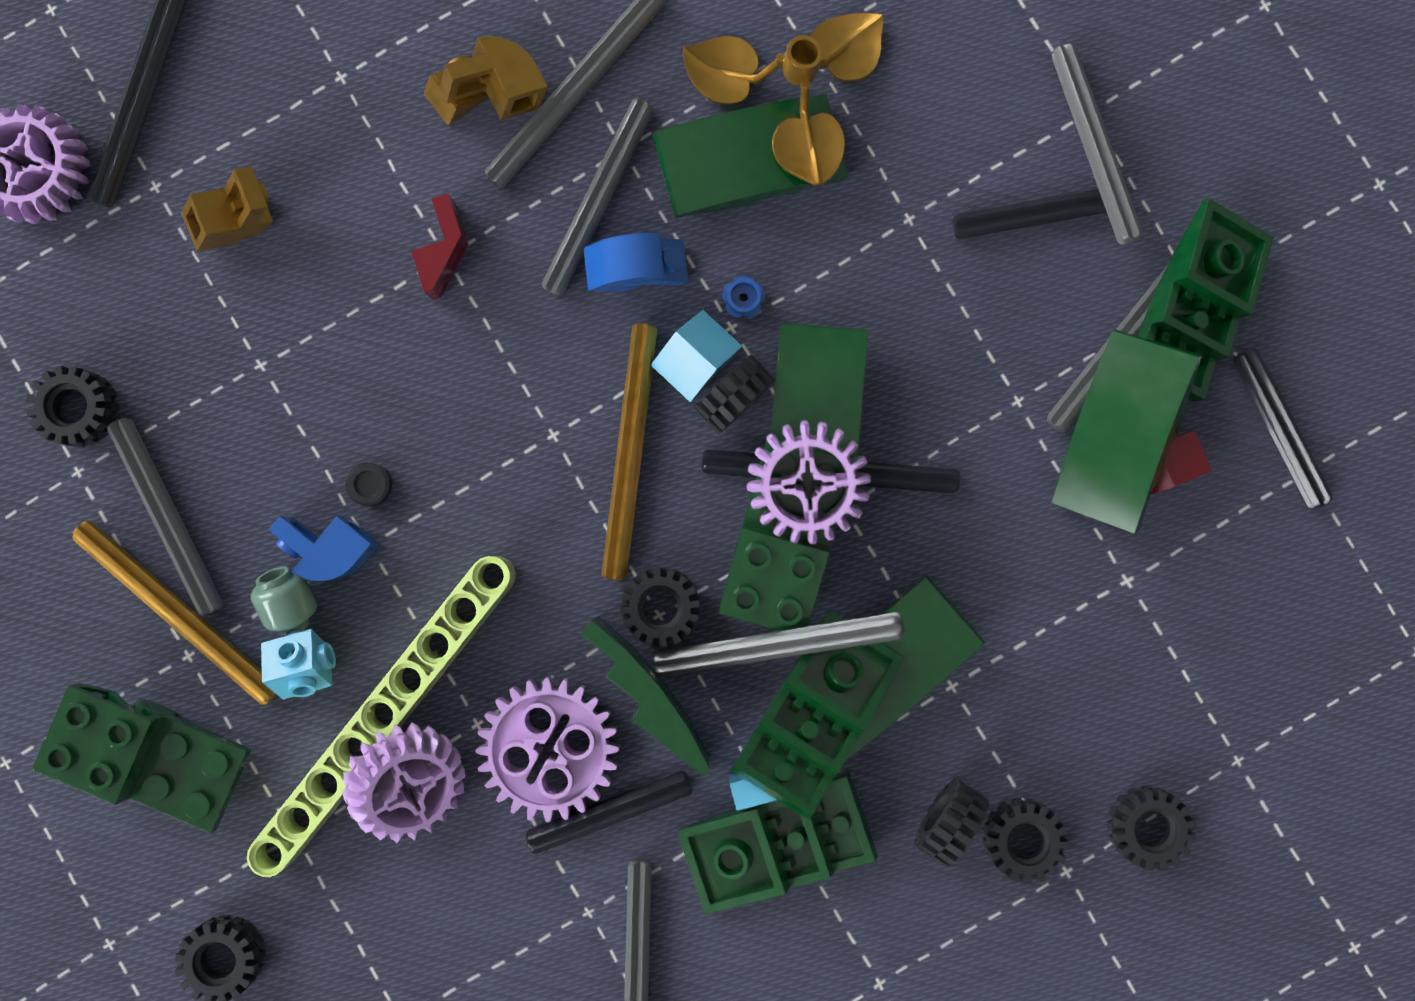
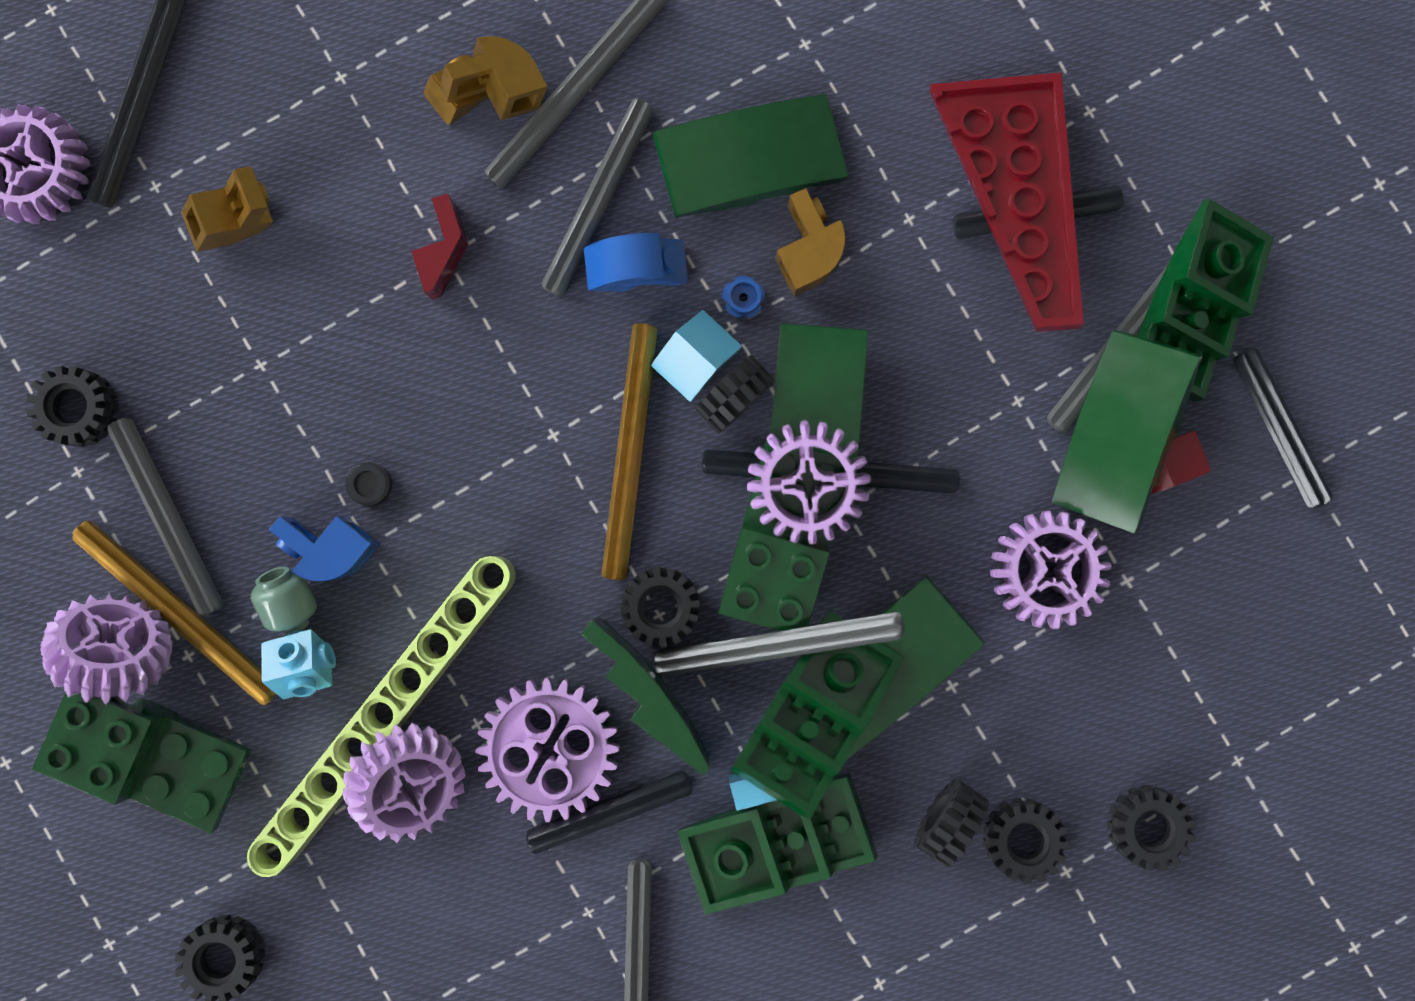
(105, 658): none -> lavender gear
(803, 146): pearl gold plant -> none
(817, 254): none -> pearl gold brick
(1018, 165): none -> dark red wing
(1075, 598): none -> lavender gear
(1097, 144): axle -> none

